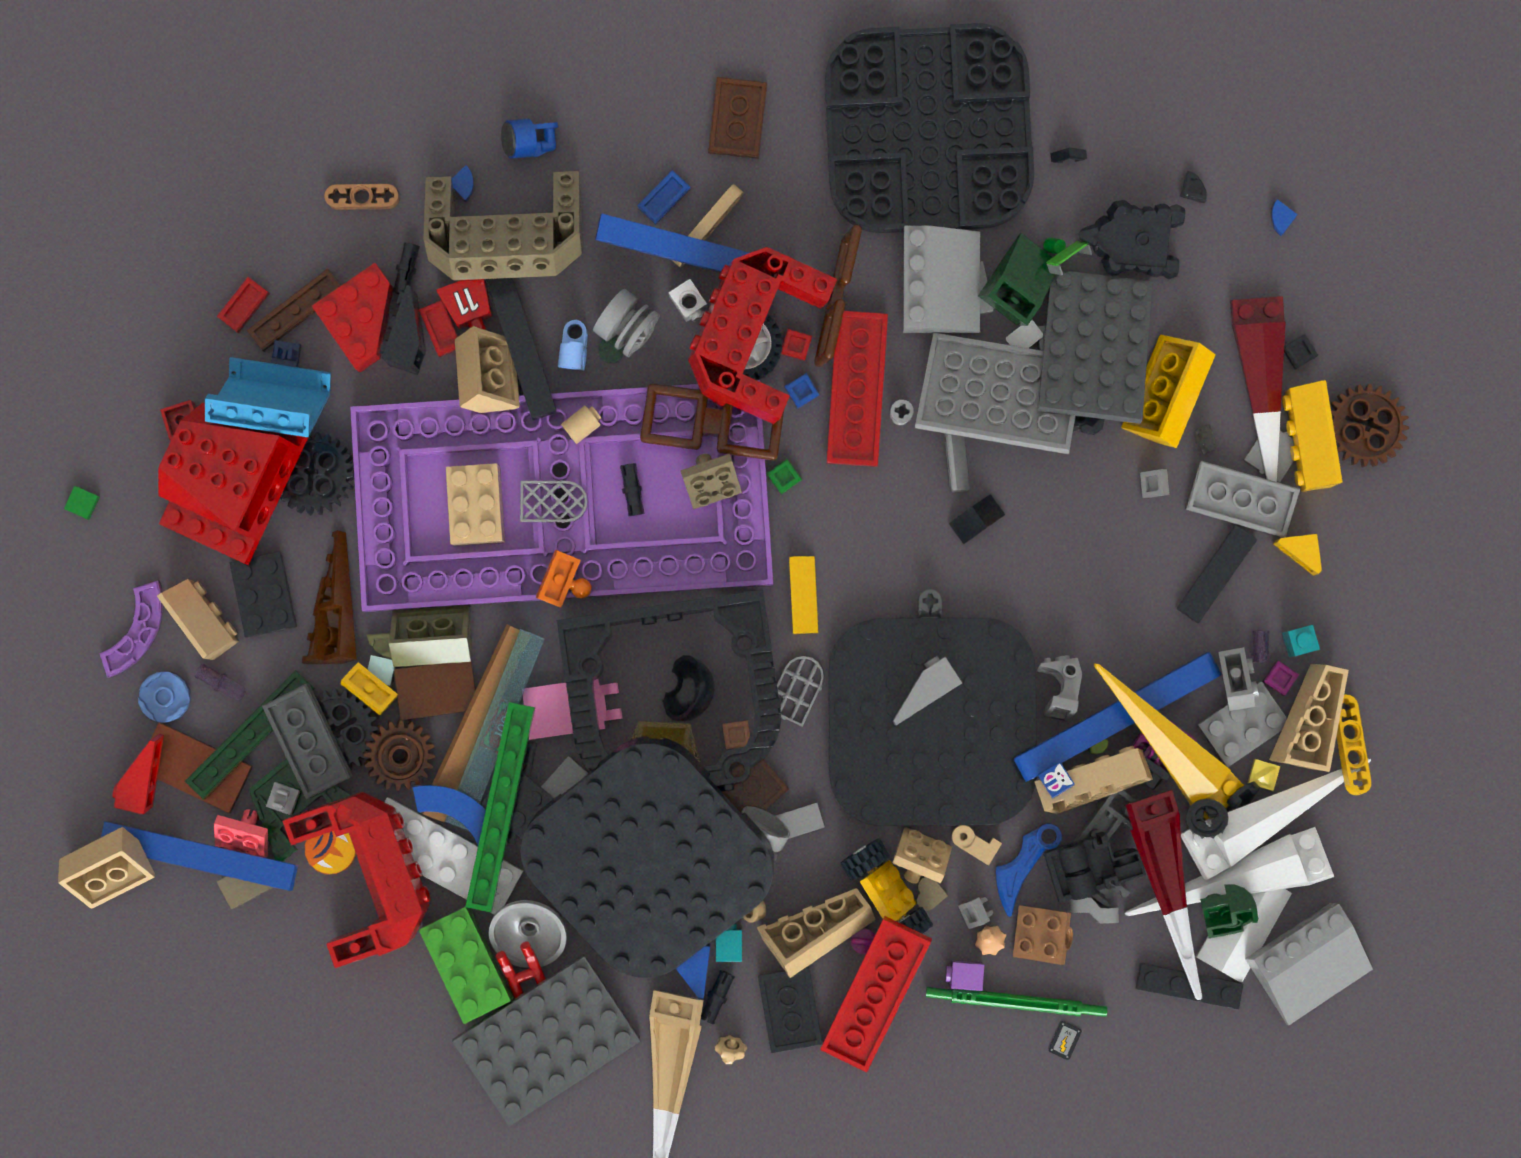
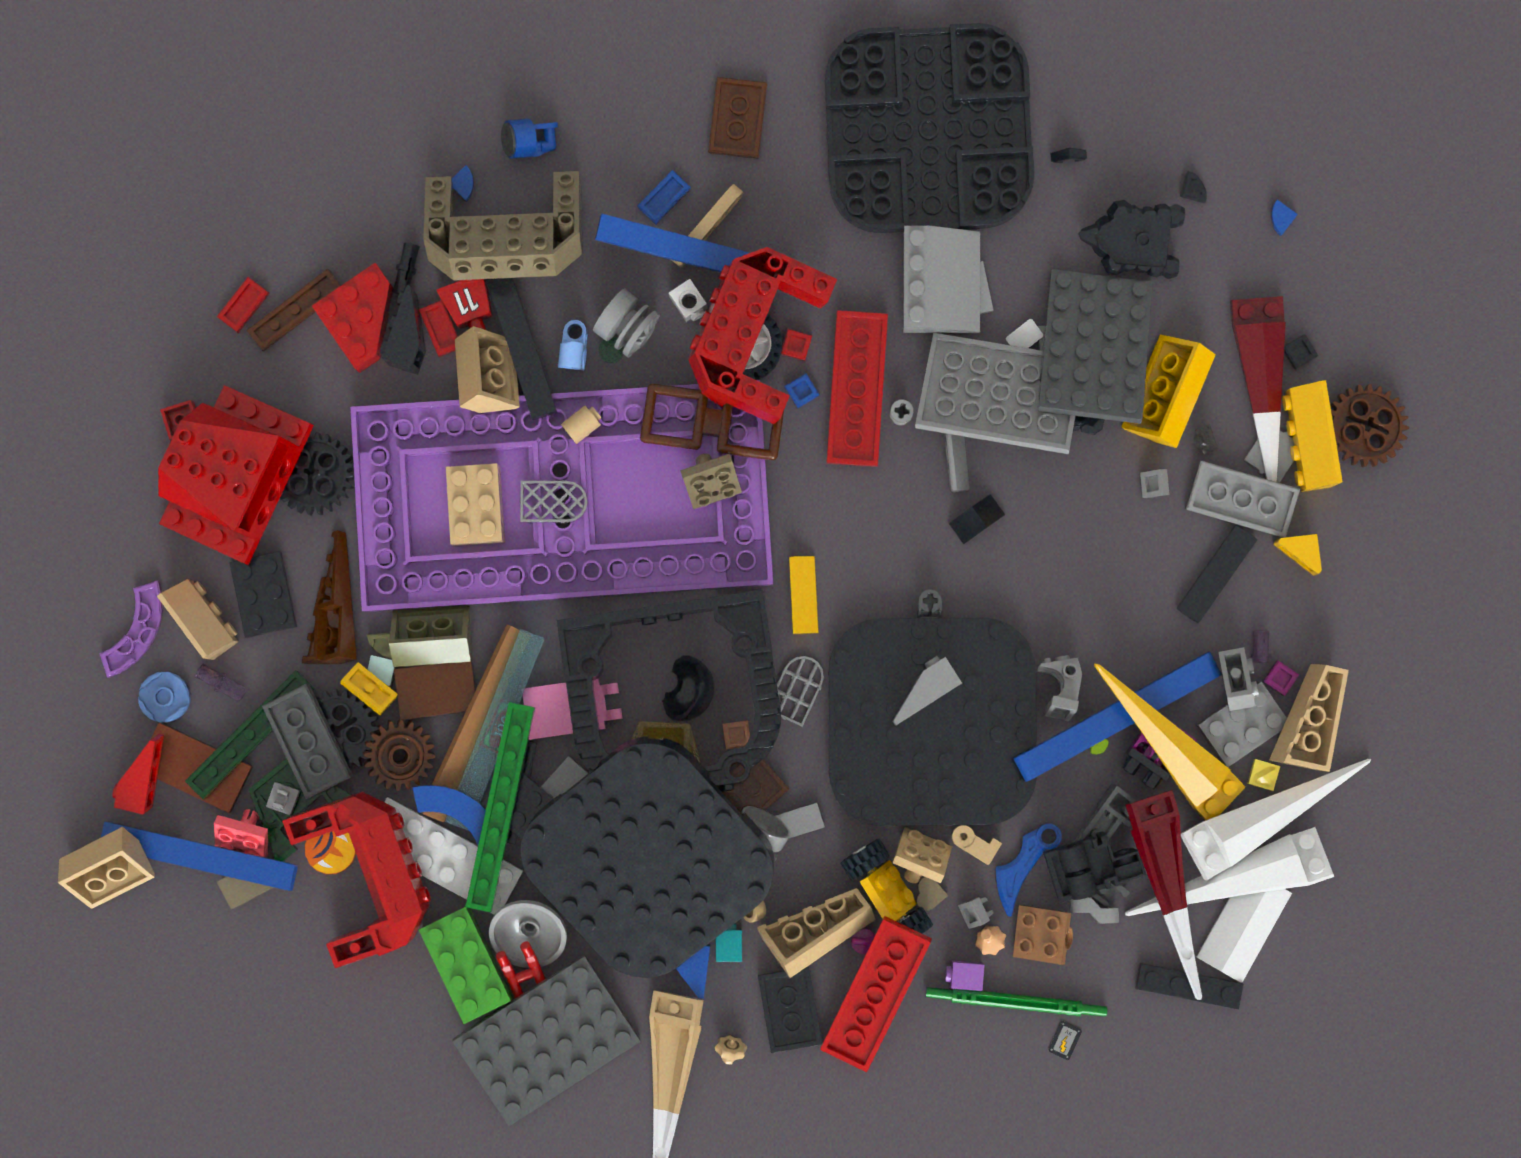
(81, 502): green tile -> none
(269, 397): dark azure panel -> none
(286, 353): dark blue tile -> none
(343, 202): medium nougat beam -> none
(559, 580): orange plate -> none
(632, 489): black pin -> none
(717, 997): black pin -> none
(784, 476): green tile -> none
(836, 305): reddish brown bar -> none
(1019, 282): dark green slope -> none
(1056, 780): tile -> none
(1058, 247): piece -> none
(1098, 780): tan wedge -> none
(1214, 810): black gear -> none
(1229, 912): dark green brick -> none
(1243, 795): black tile -> none
(1300, 641): teal brick -> none
(1310, 962): light grey slope -> none
(1356, 744): yellow beam -> none

